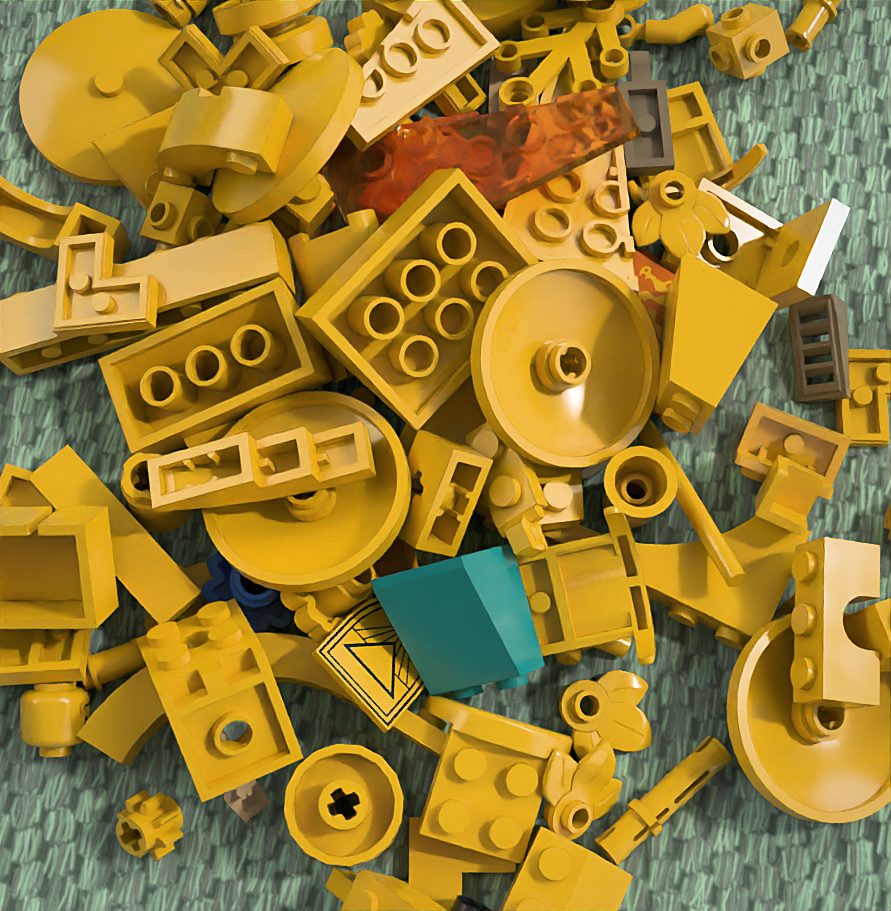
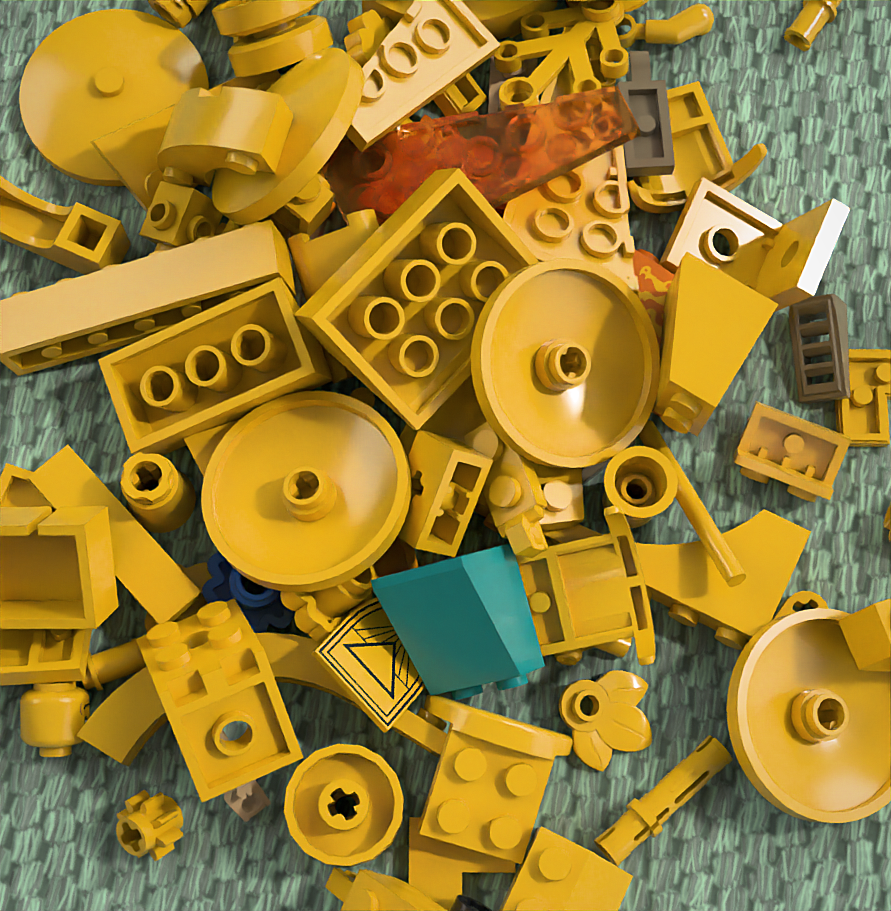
(92, 300): yellow tile -> none
(249, 64): yellow tile -> none
(261, 469): yellow slope -> none
(579, 790): yellow plate -> none
(679, 222): yellow plate -> none
(746, 40): yellow brick -> none
(788, 495): yellow panel -> none
(826, 663): yellow arch -> none

